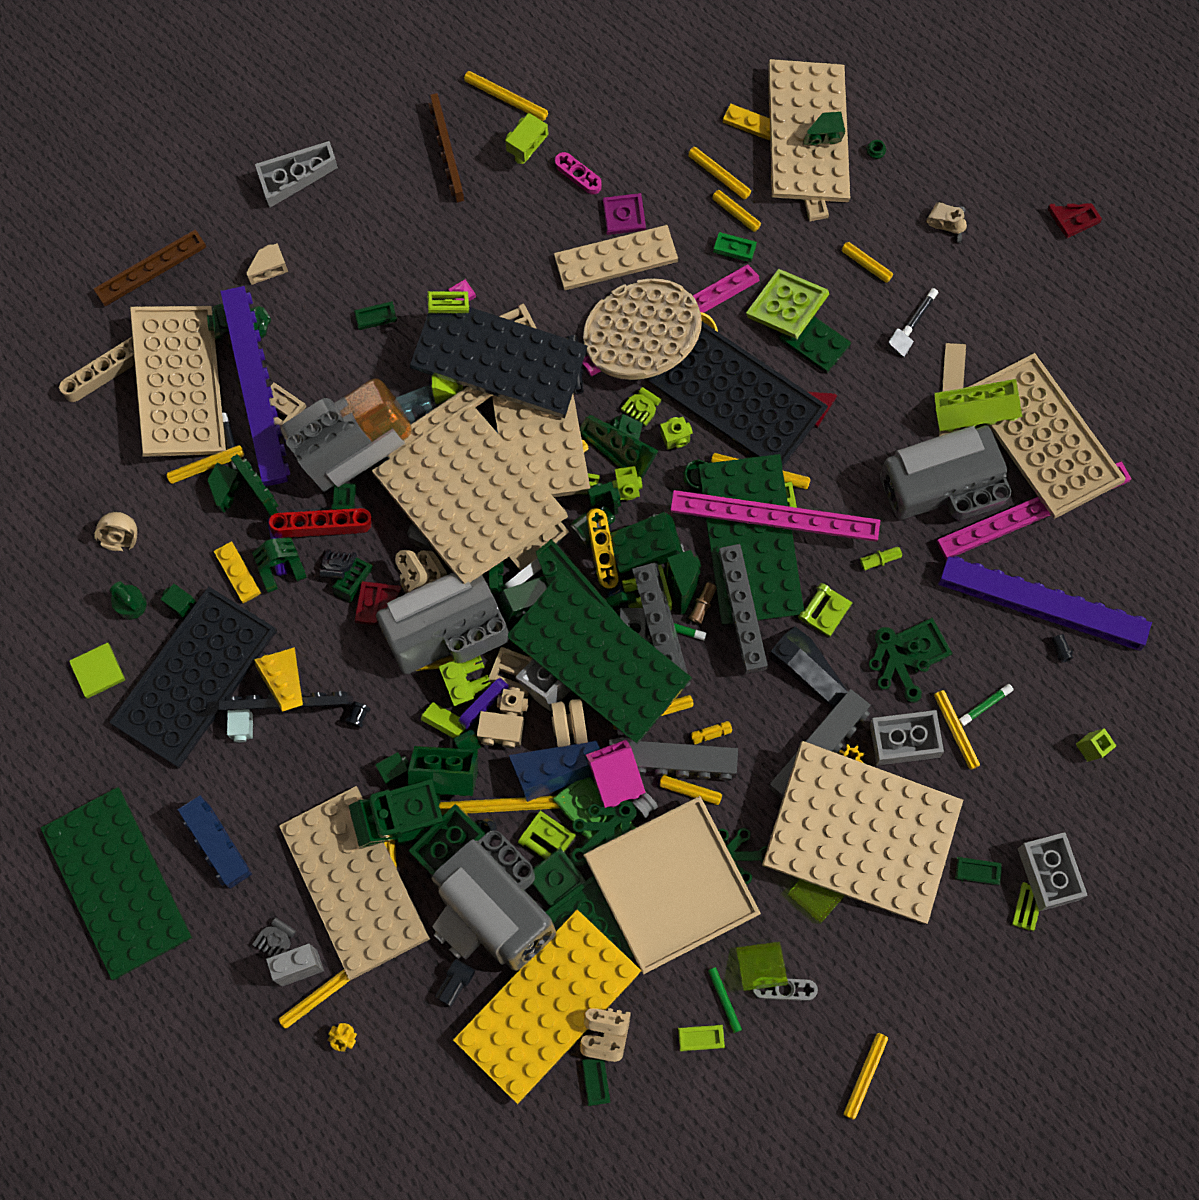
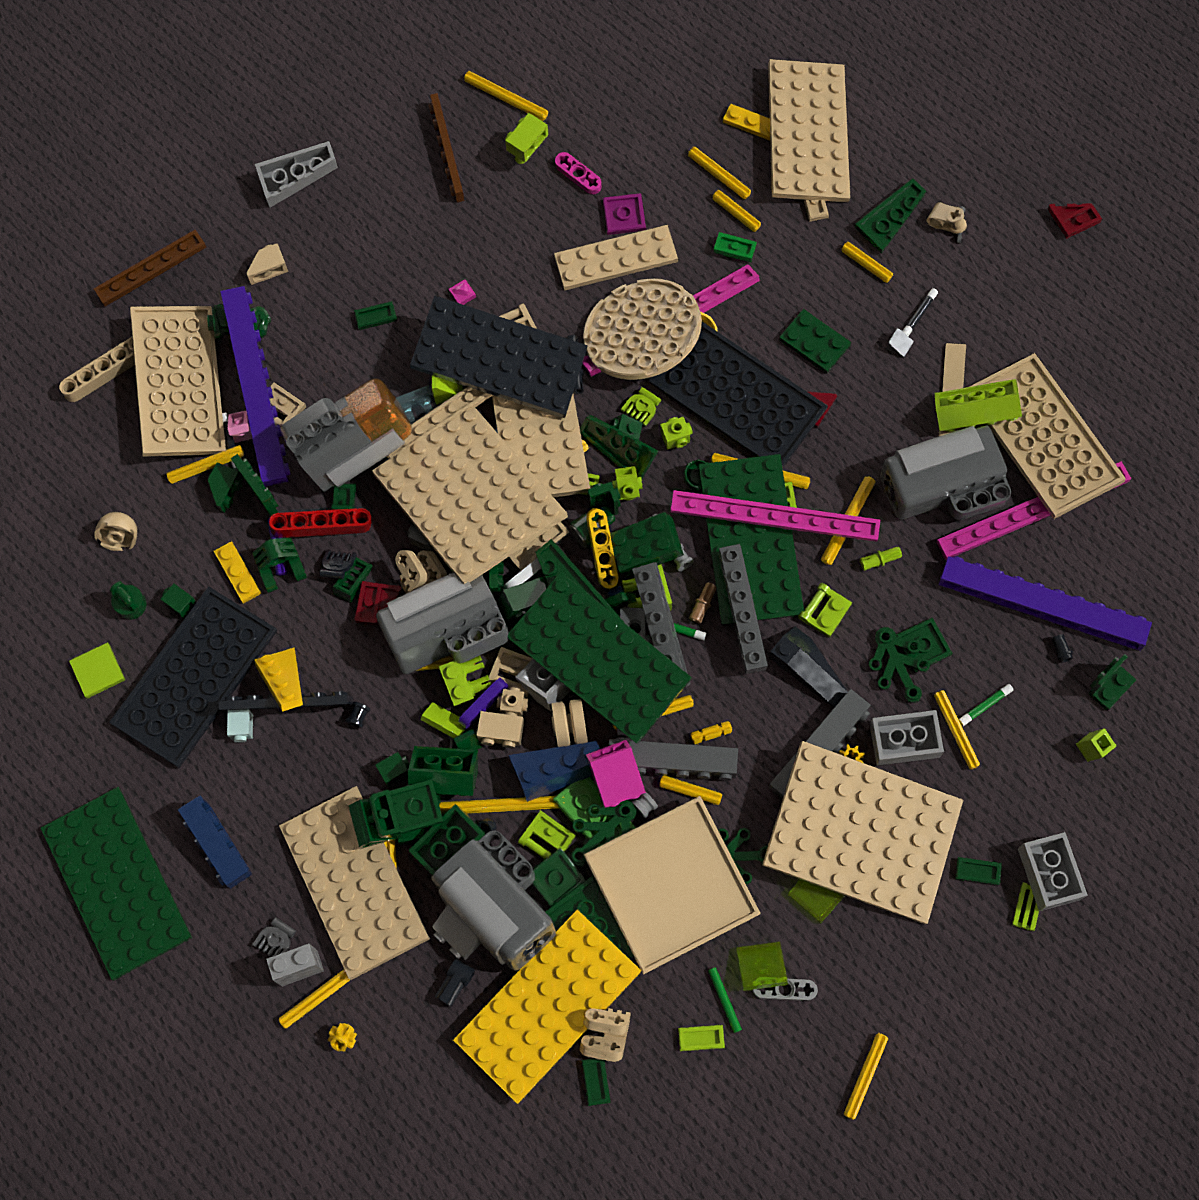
(239, 426): none -> bright pink slope
(448, 305): lime tile -> none
(683, 578): dark green slope -> none
(787, 303): lime plate -> none
(826, 129): dark green slope -> none
(853, 510): none -> yellow axle
(876, 144): dark green plate -> none
(888, 217): none -> dark green wing
(1111, 683): none -> dark green bracket

